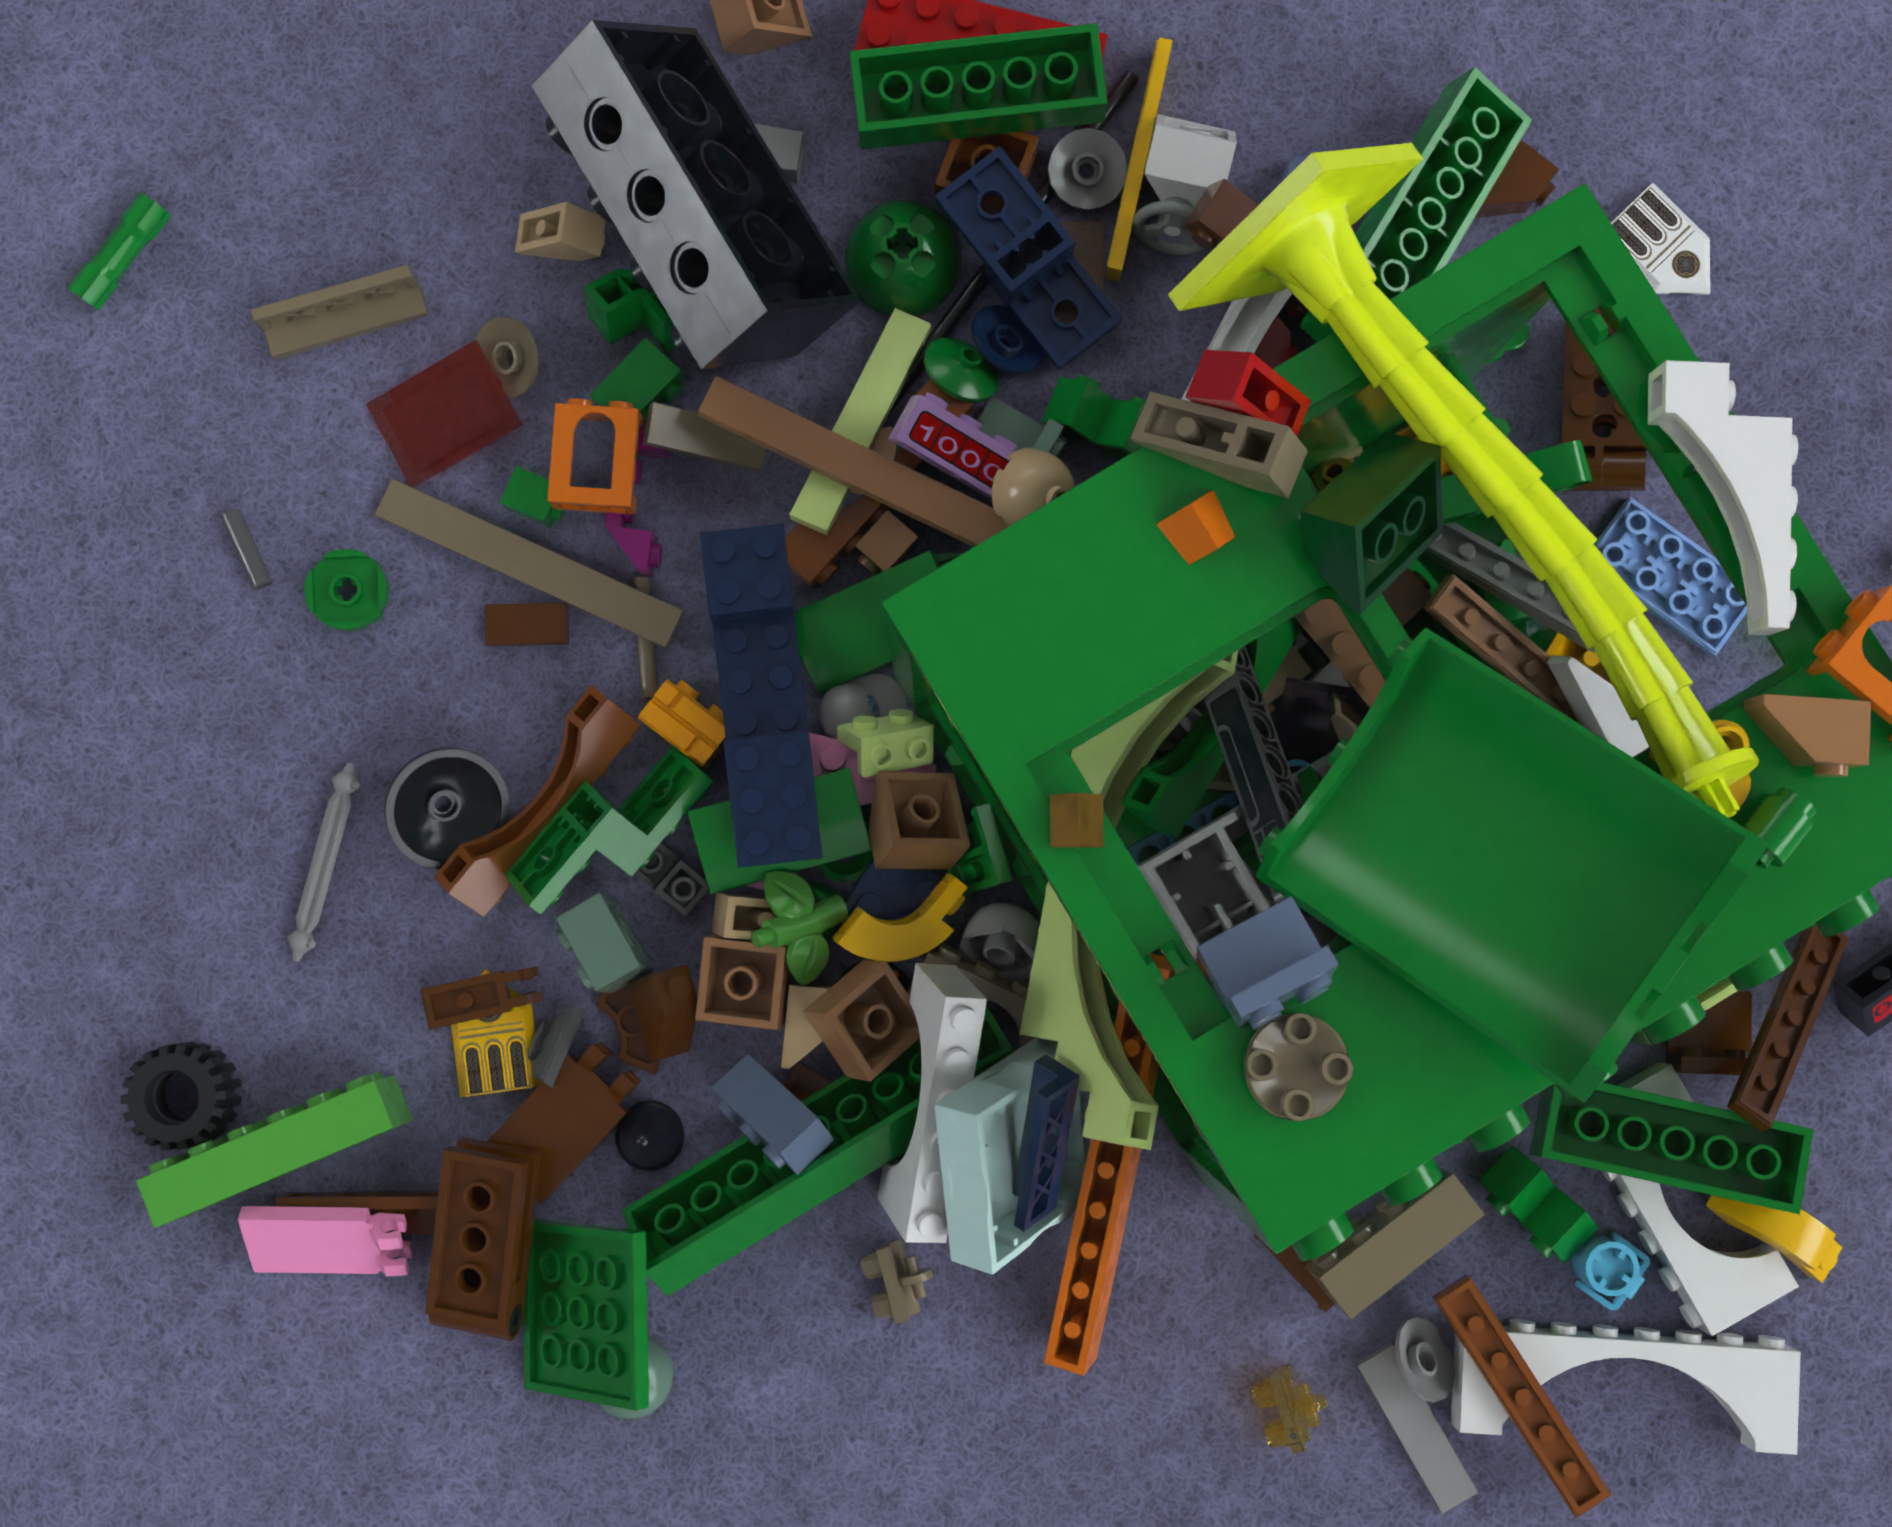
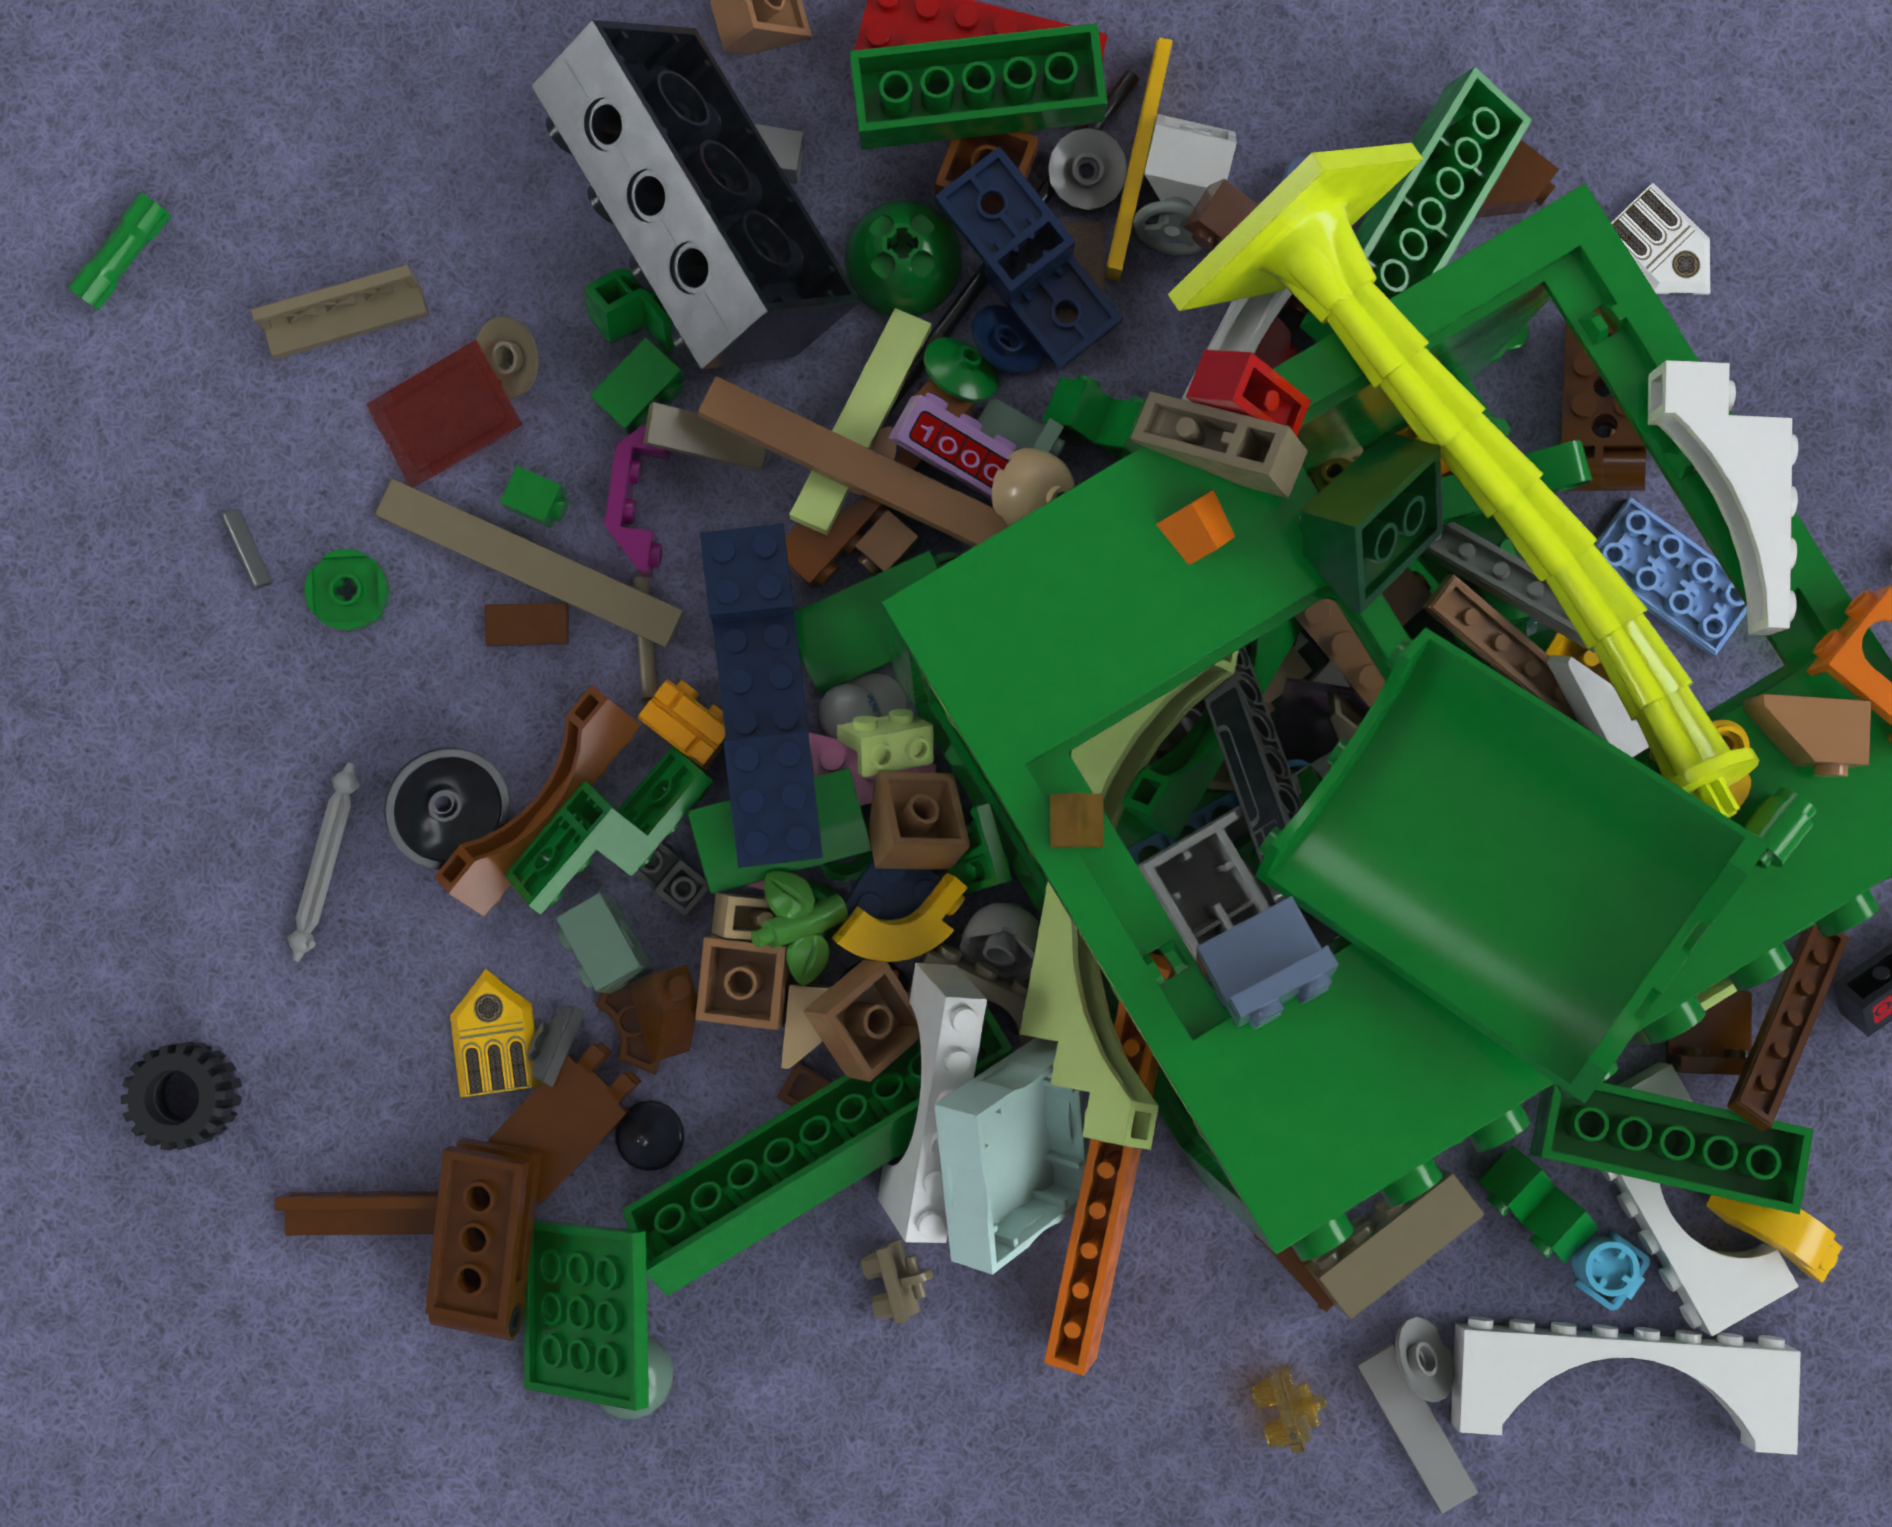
(269, 1151): bright green brick -> none
(324, 1240): bright pink tile -> none
(476, 997): reddish brown hinge -> none
(561, 233): tan slope -> none
(621, 496): orange panel -> none
(771, 1116): sand blue brick -> none
(1044, 1140): dark blue fence -> none
(1297, 1067): dark tan dish -> none
(1521, 1396): dark orange tile -> none

